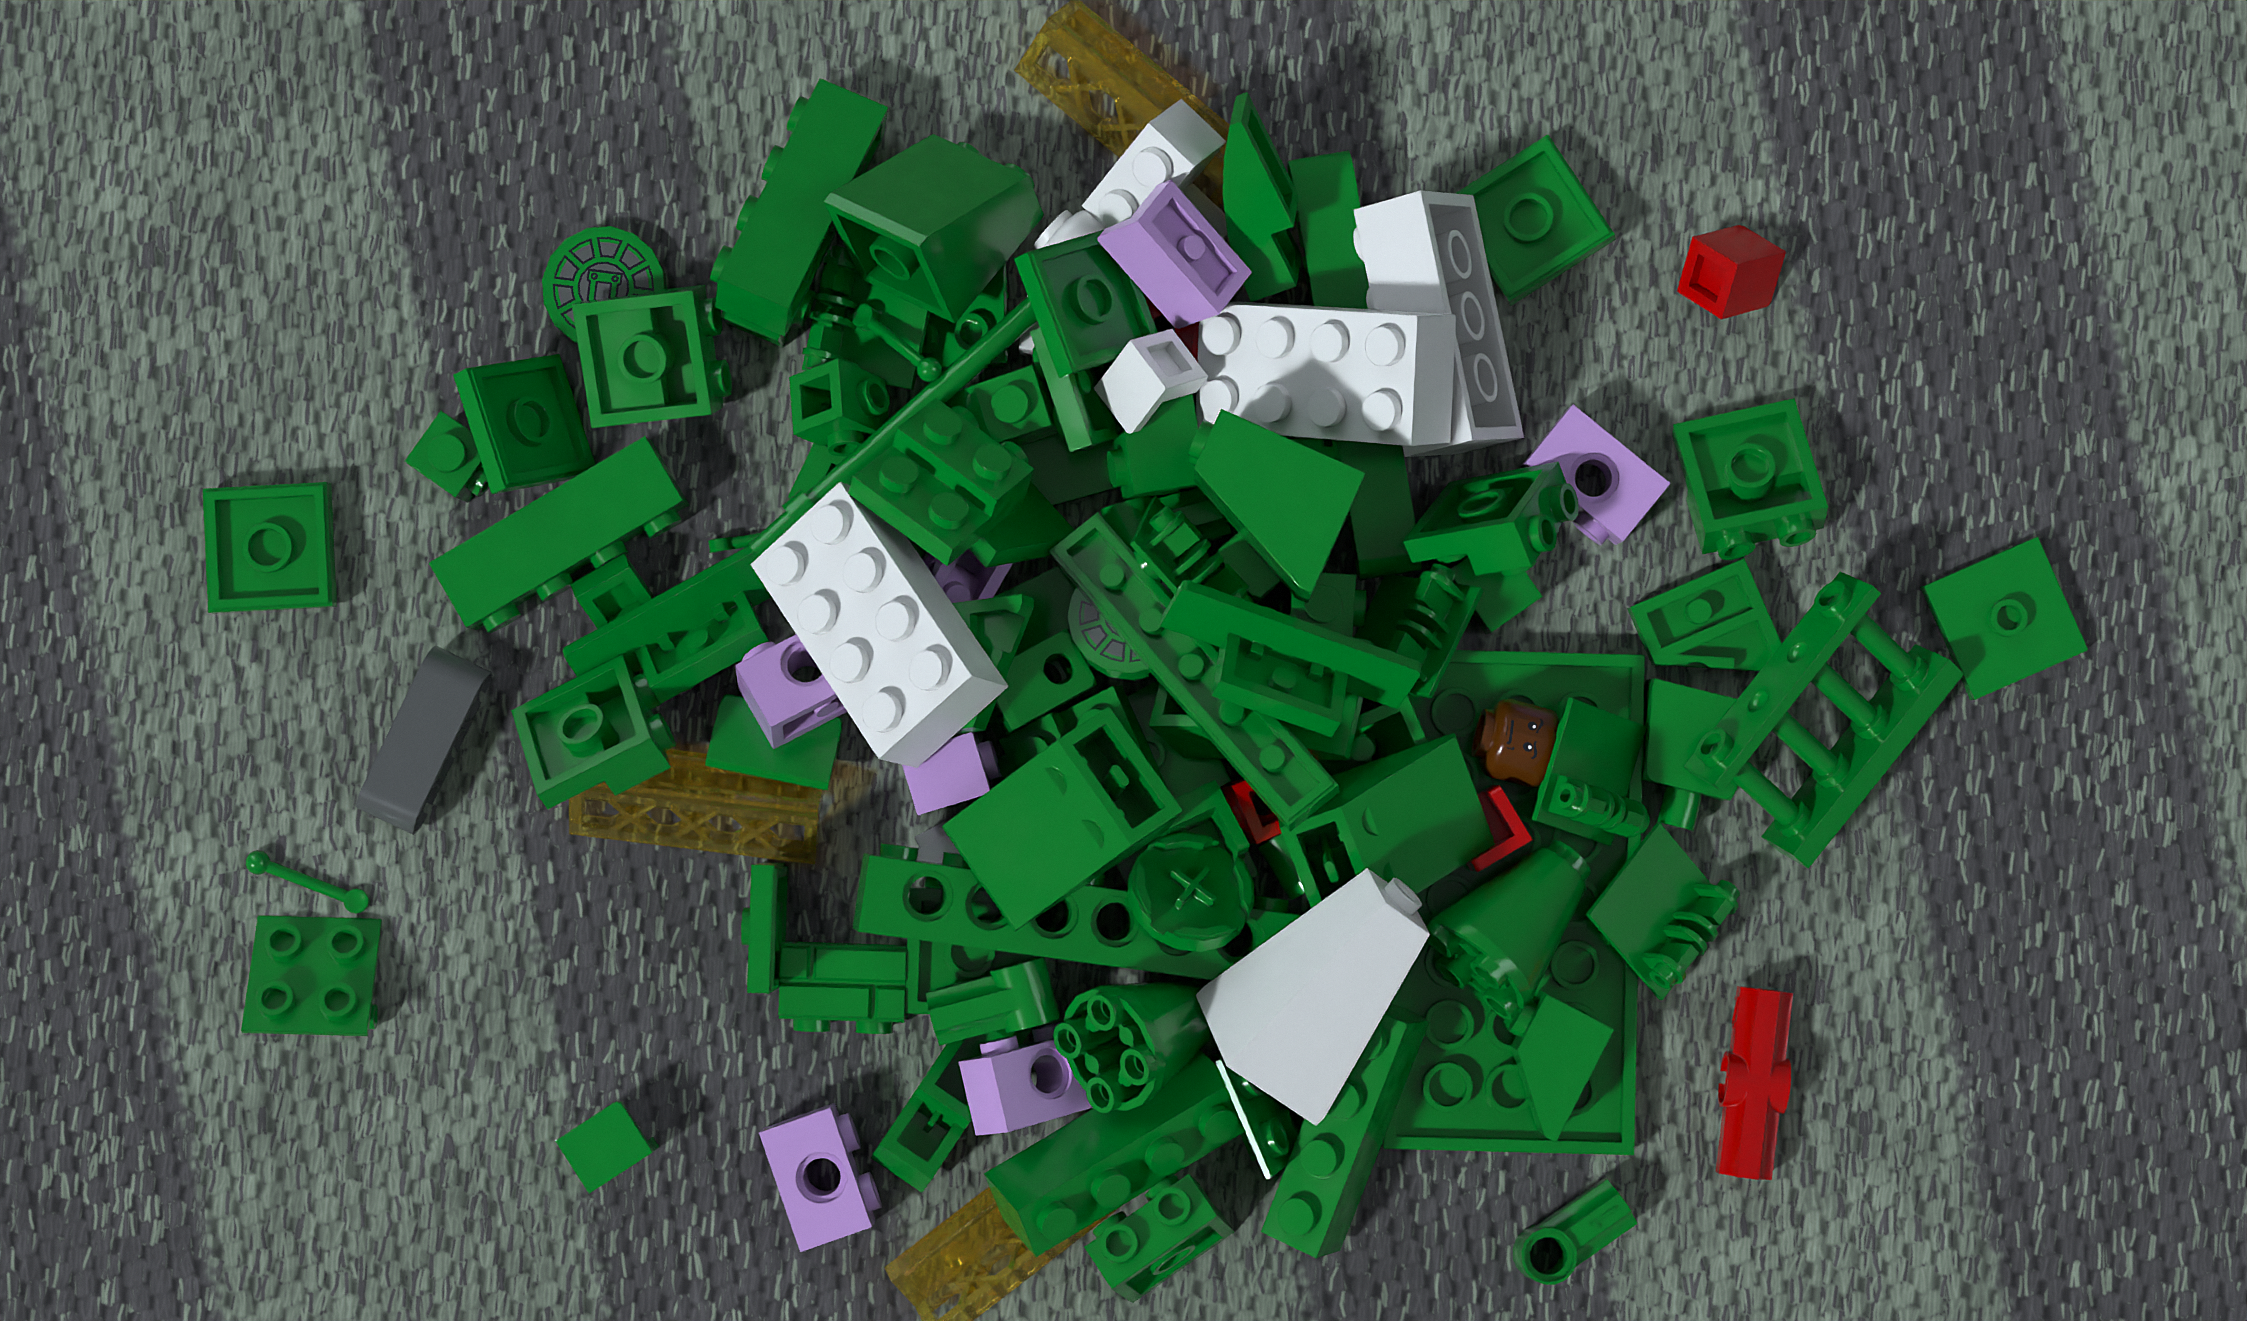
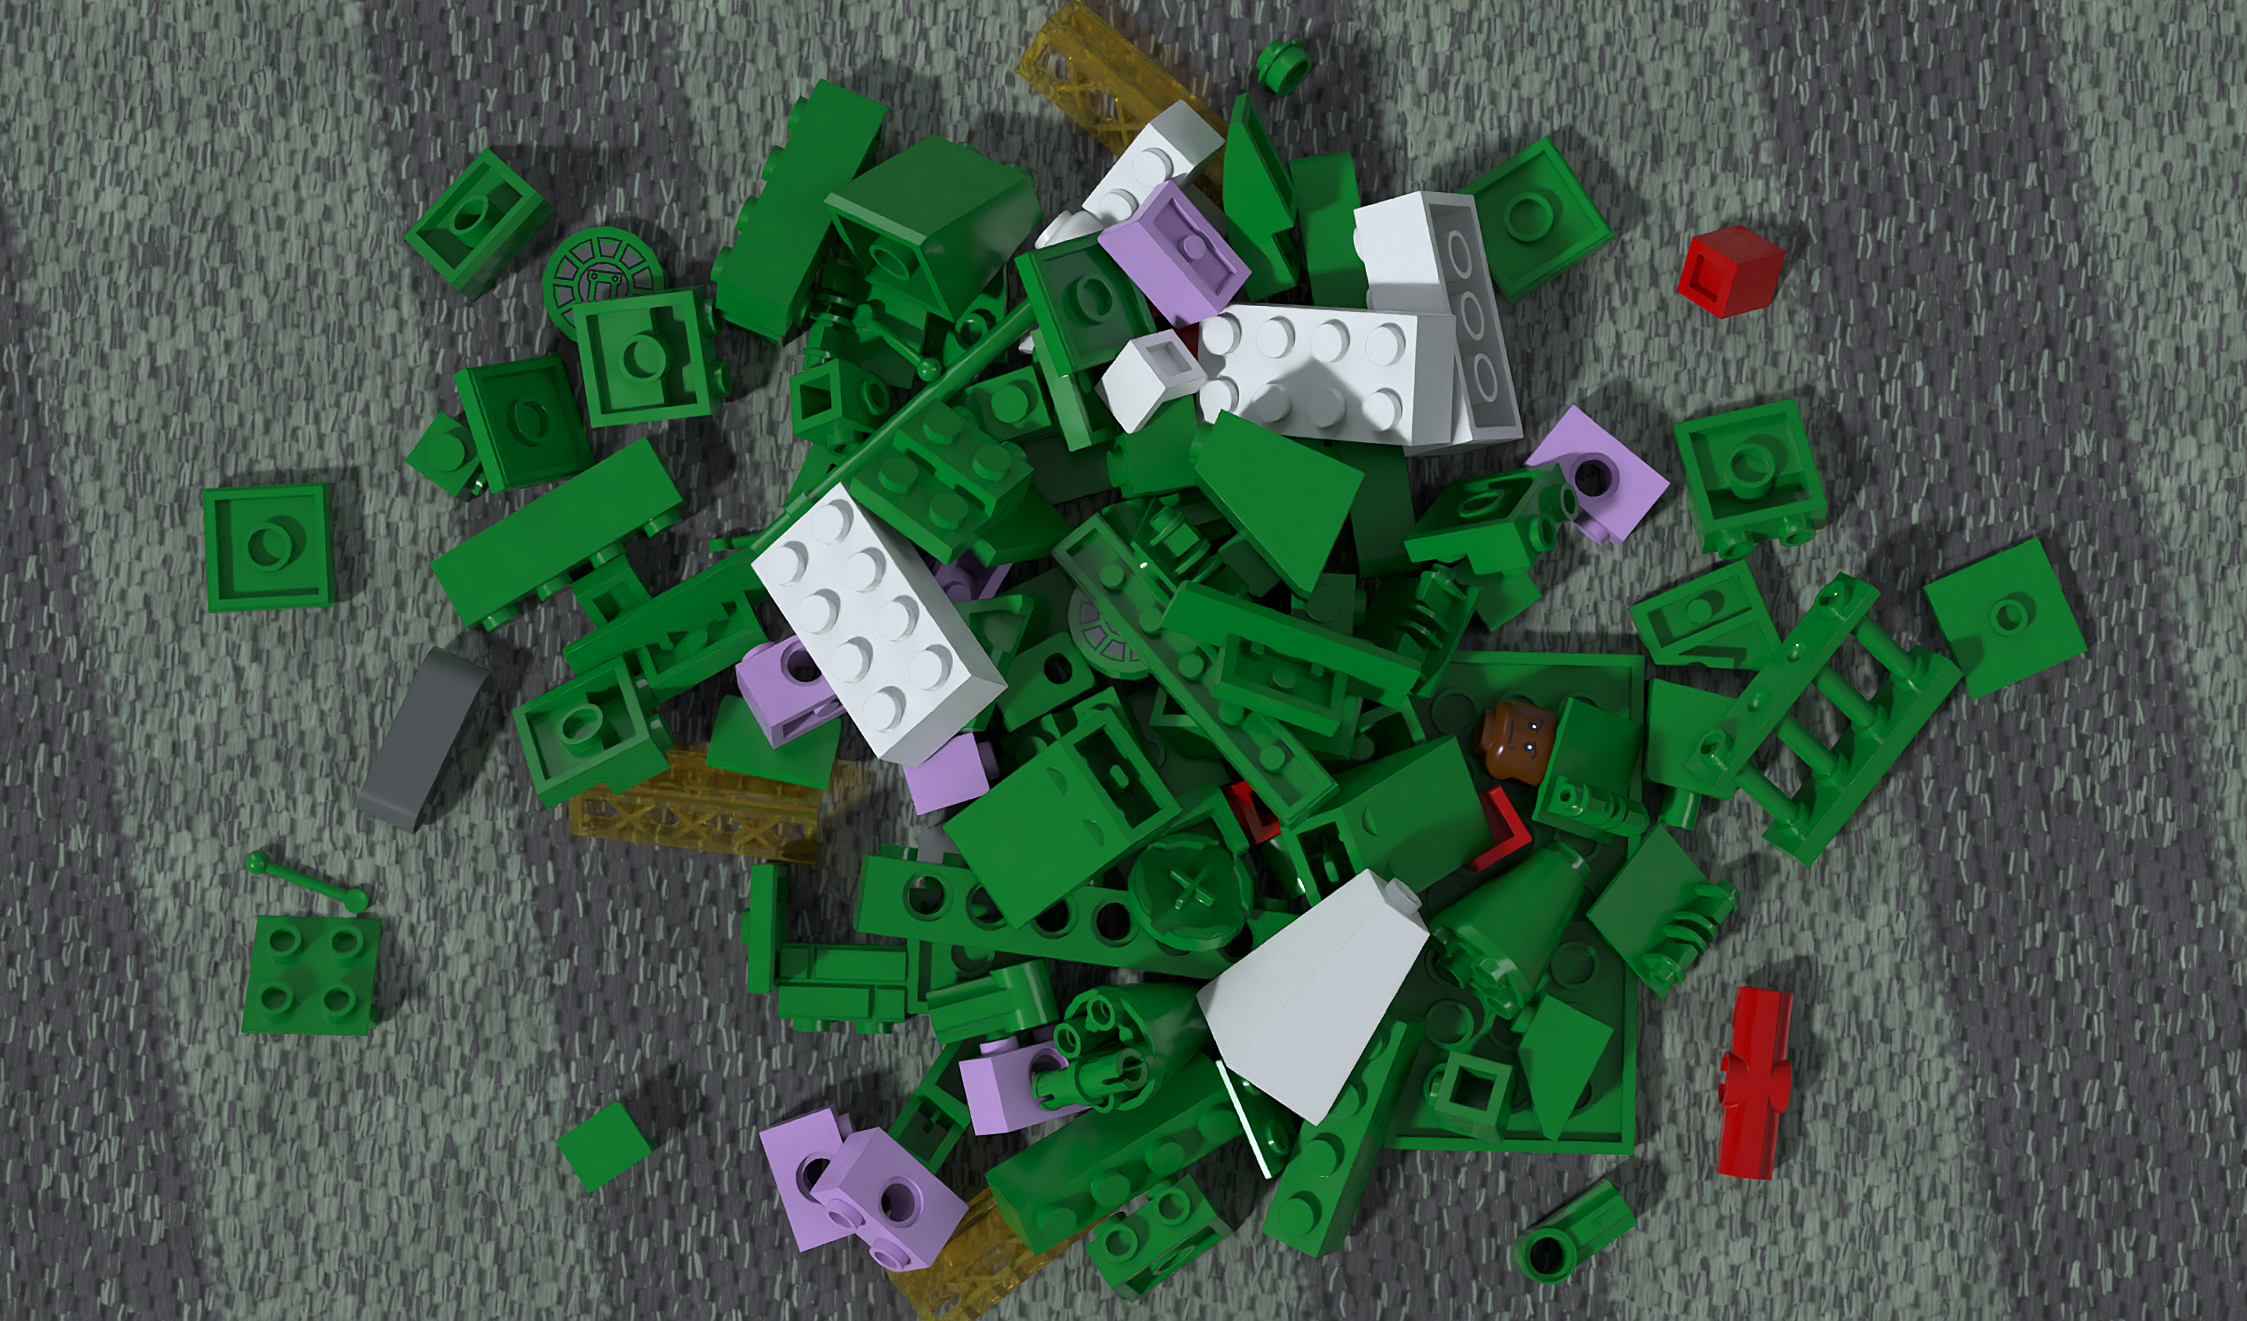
(479, 224): none -> green slope
(921, 1205): none -> lavender brick
(1090, 1079): none -> green pin
(1283, 66): none -> green plate
(1474, 1097): none -> green brick

